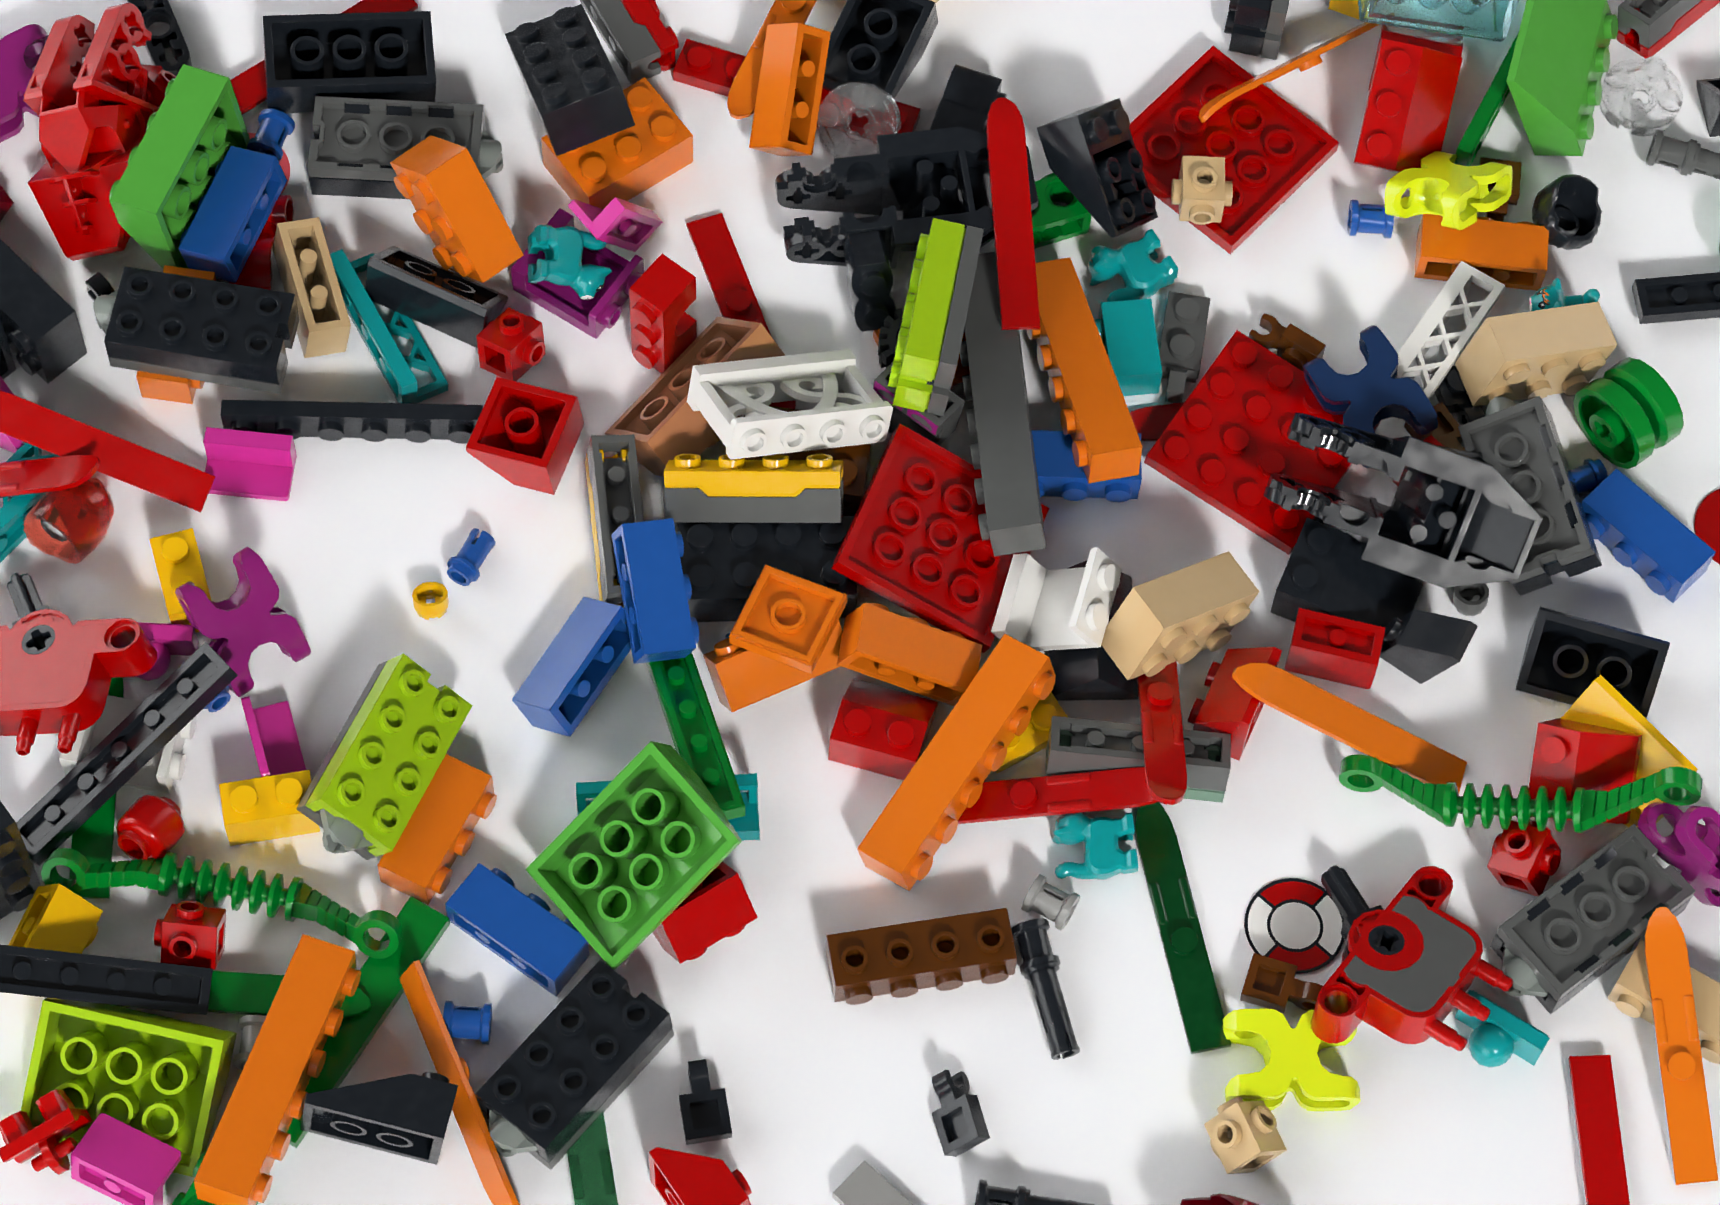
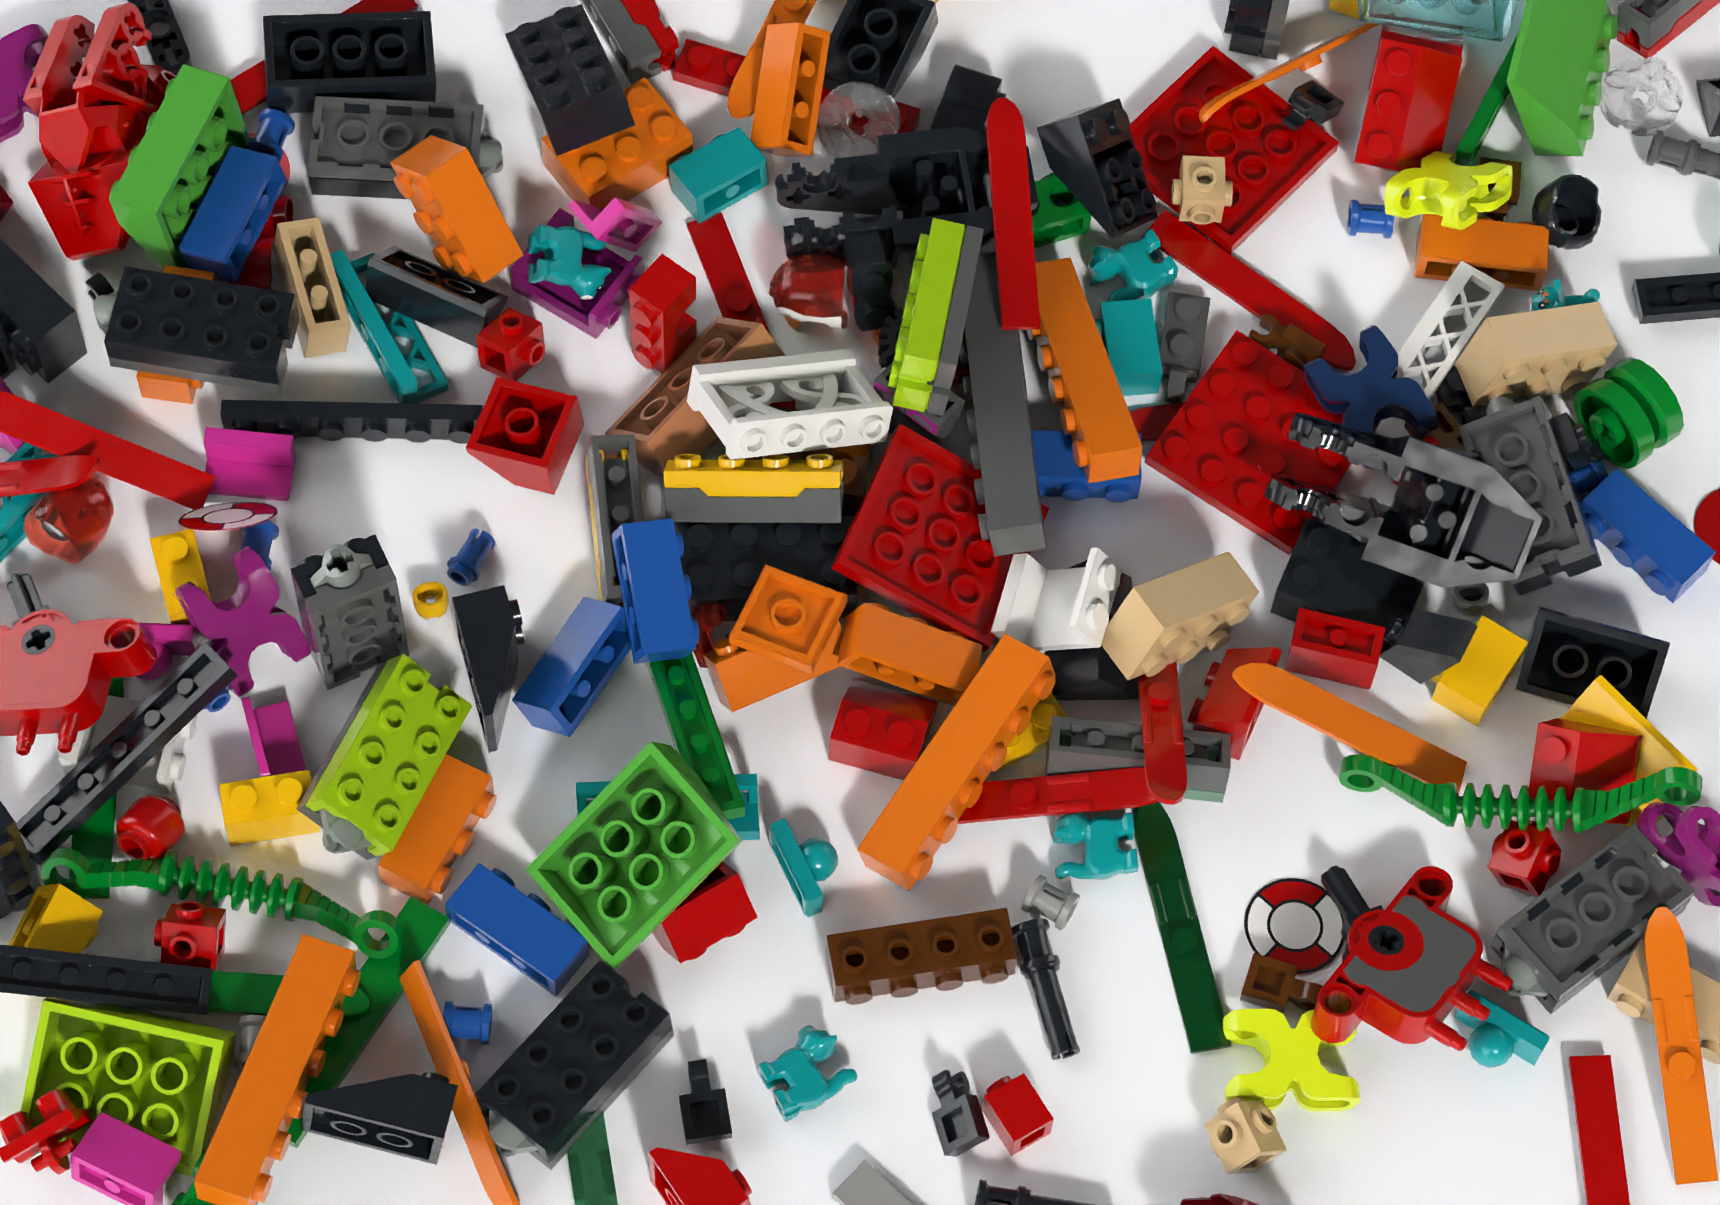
(227, 516): none -> sticker
(260, 539): none -> blue bush
(350, 609): none -> dark grey piece
(489, 642): none -> black slope
(707, 617): none -> clear red arm
(718, 174): none -> teal brick
(802, 1078): none -> teal animal
(803, 864): none -> teal tile
(810, 290): none -> clear red piece
(1016, 1113): none -> red brick
(1247, 286): none -> red piece
(1312, 103): none -> black plate
(1481, 674): none -> yellow brick
(1575, 441): none -> black plate

